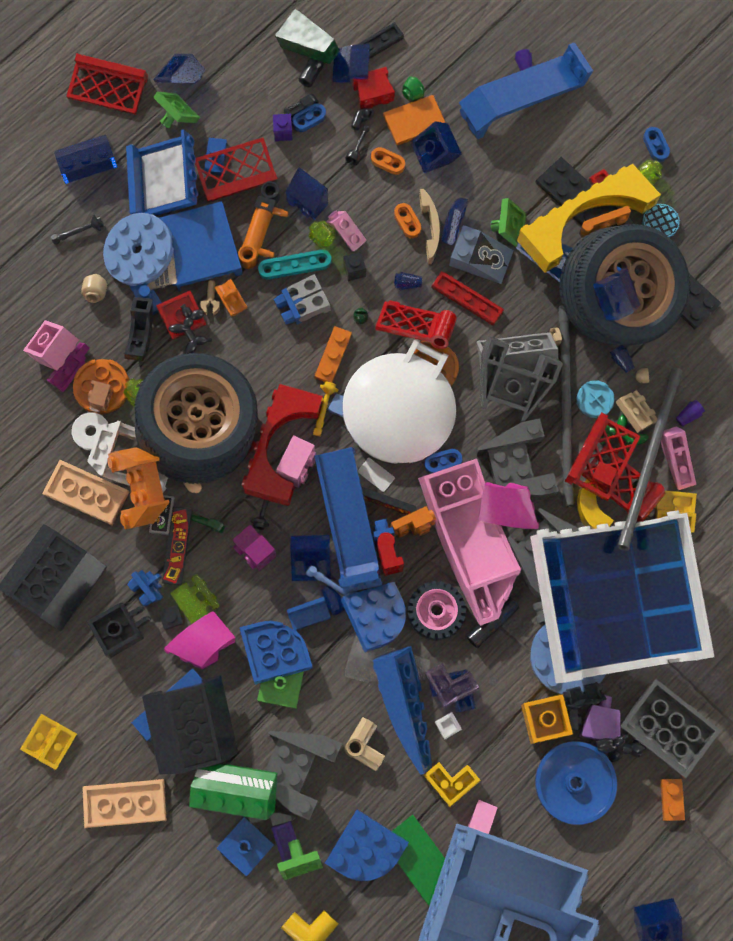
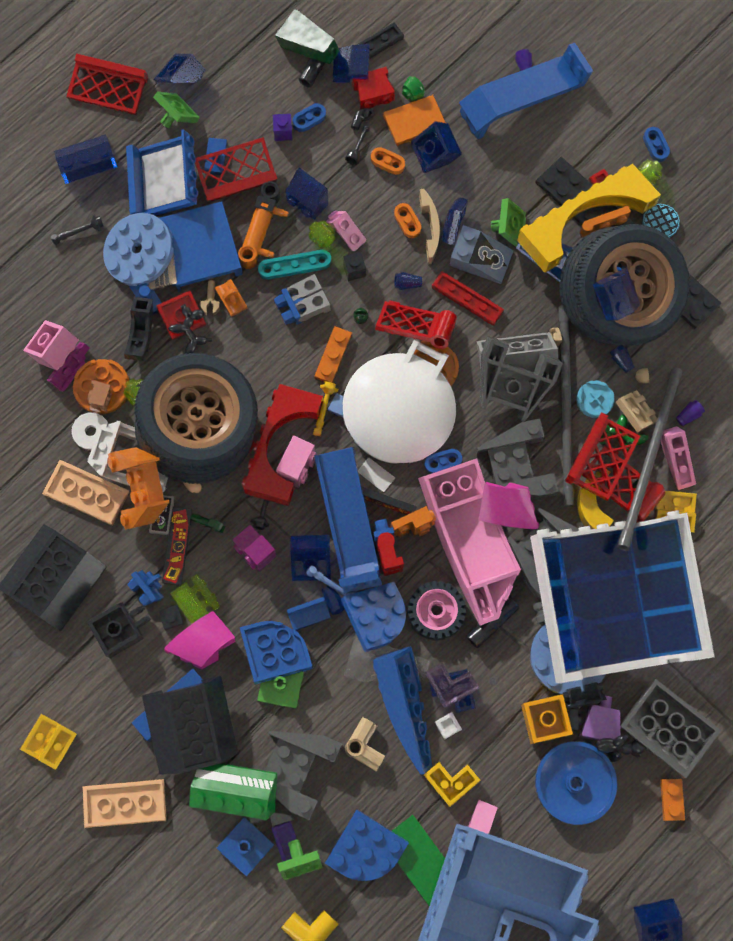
(94, 288): tan head -> none
(304, 102): black piece -> none
(604, 474): red tile -> none

